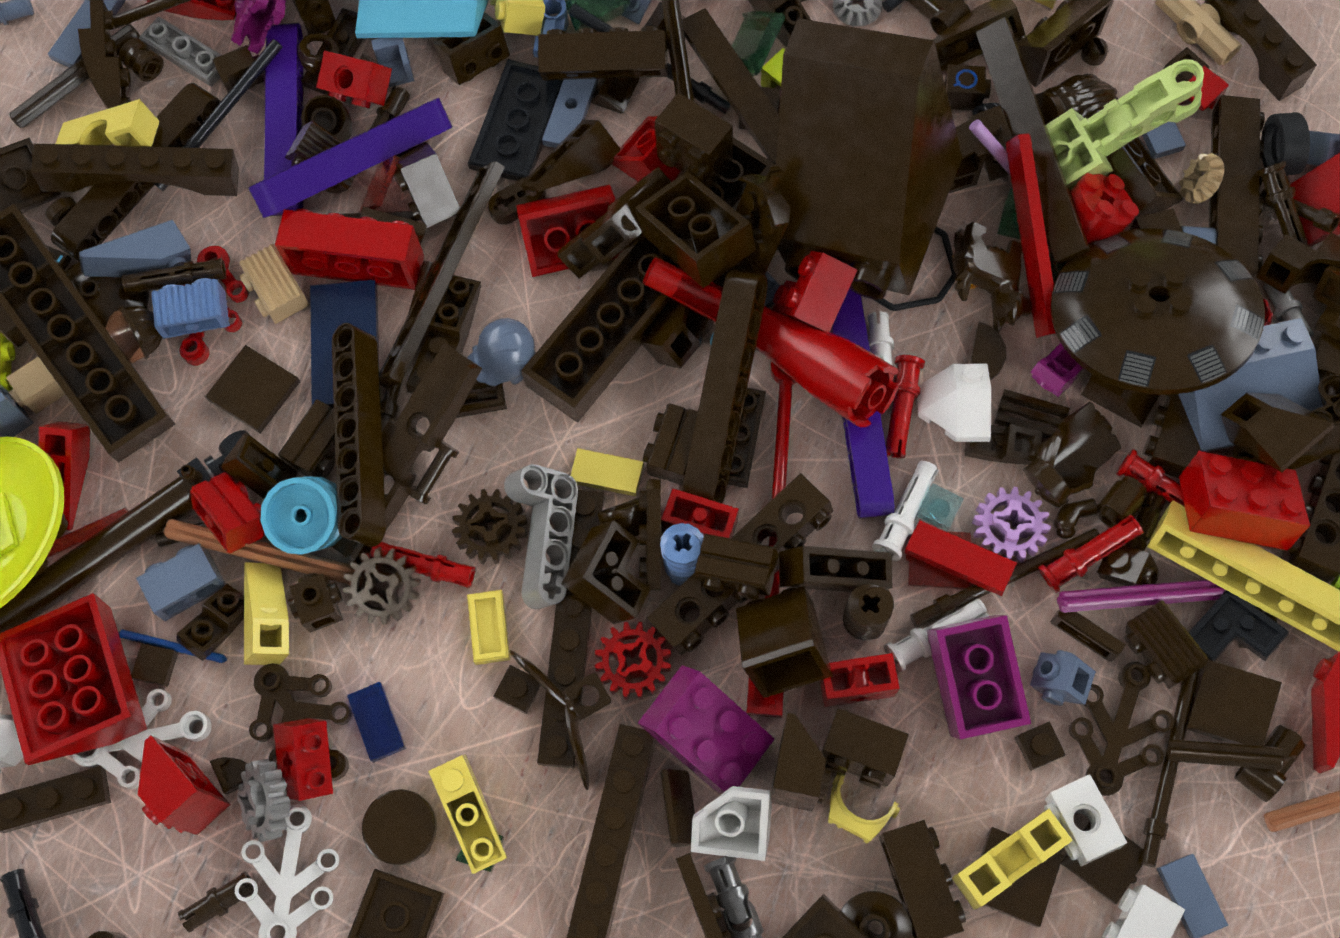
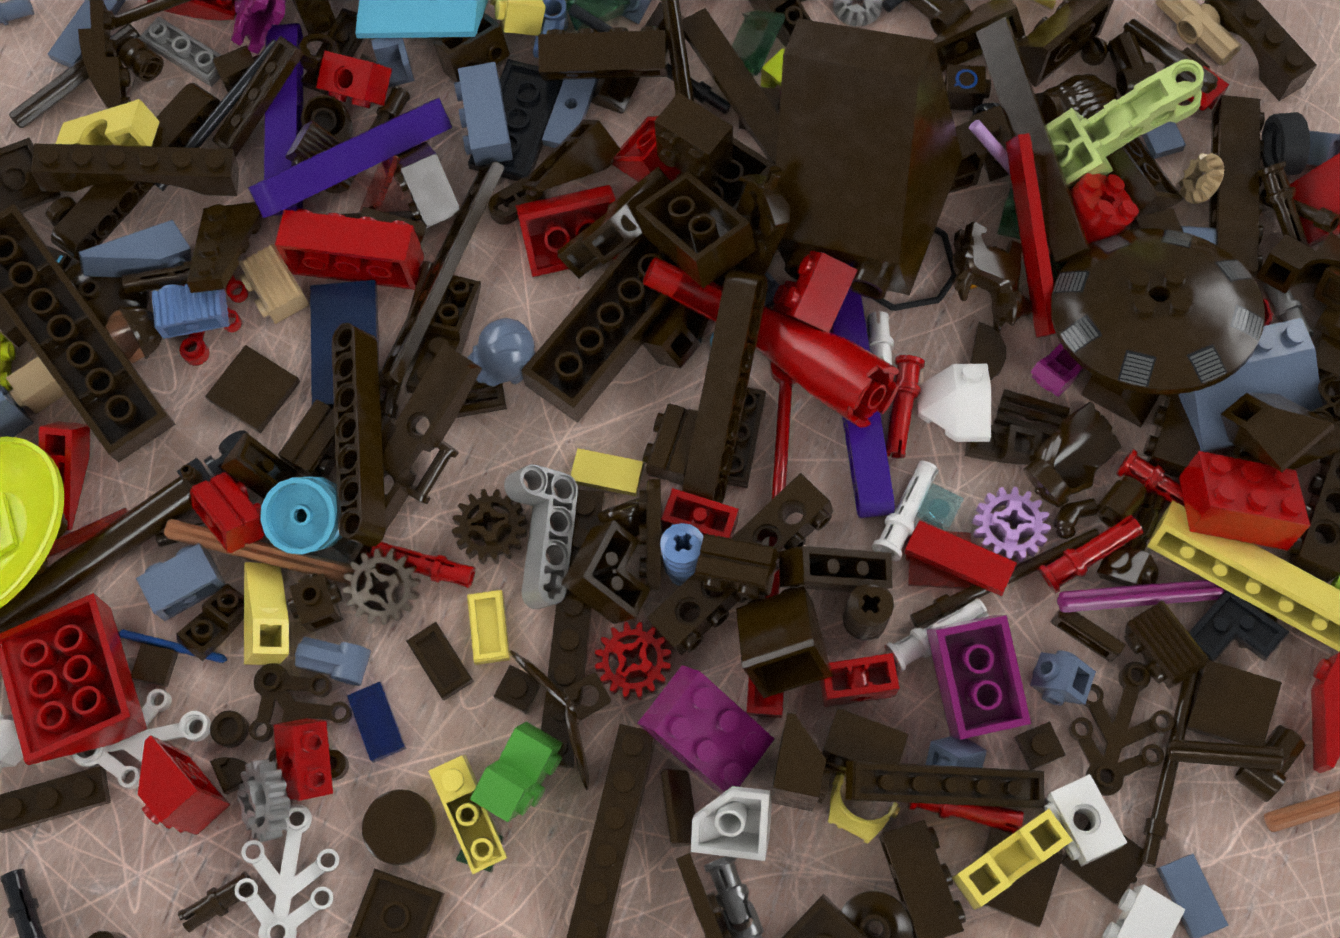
(219, 242): none -> dark brown wing
(229, 729): none -> dark brown tile
(258, 95): none -> dark brown tile
(342, 662): none -> sand blue piece
(439, 661): none -> dark brown tile
(483, 114): none -> sand blue brick
(516, 778): none -> bright green brick
(943, 784): none -> dark brown tile
(955, 752): none -> sand blue panel
(992, 816): none -> red pin
(1128, 62): none -> dark brown piece
(1166, 52): none -> dark brown axle

